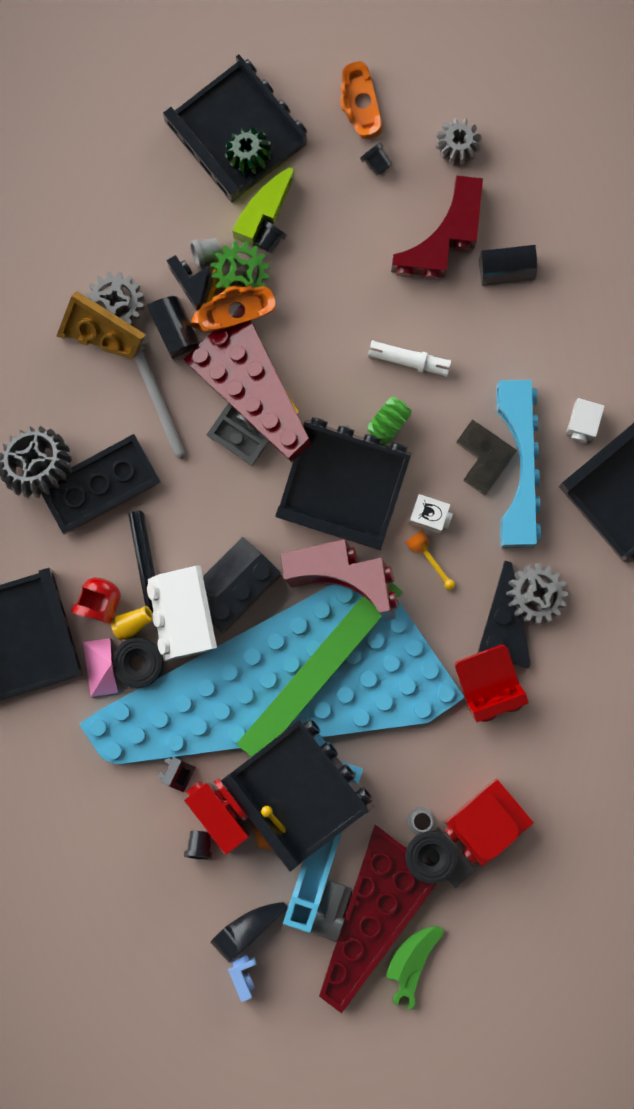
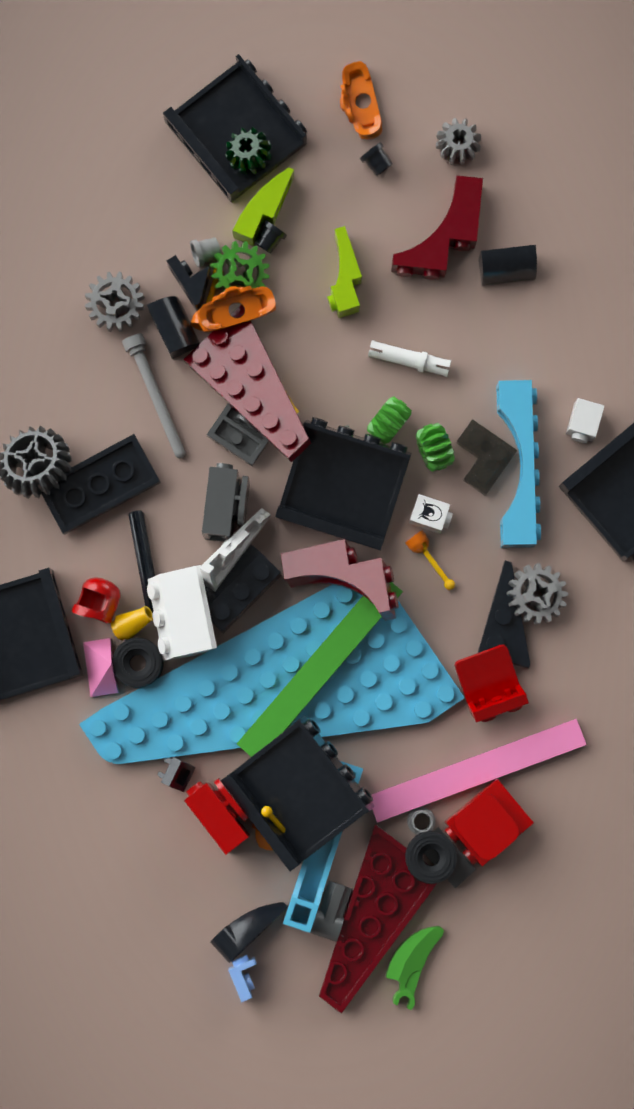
(98, 326): pearl gold wing -> none
(199, 846): black piece -> none
(224, 502): none -> dark grey brick
(224, 559): none -> white wing
(343, 295): none -> lime slope
(435, 447): none -> bright green gear
(477, 770): none -> bright pink tile

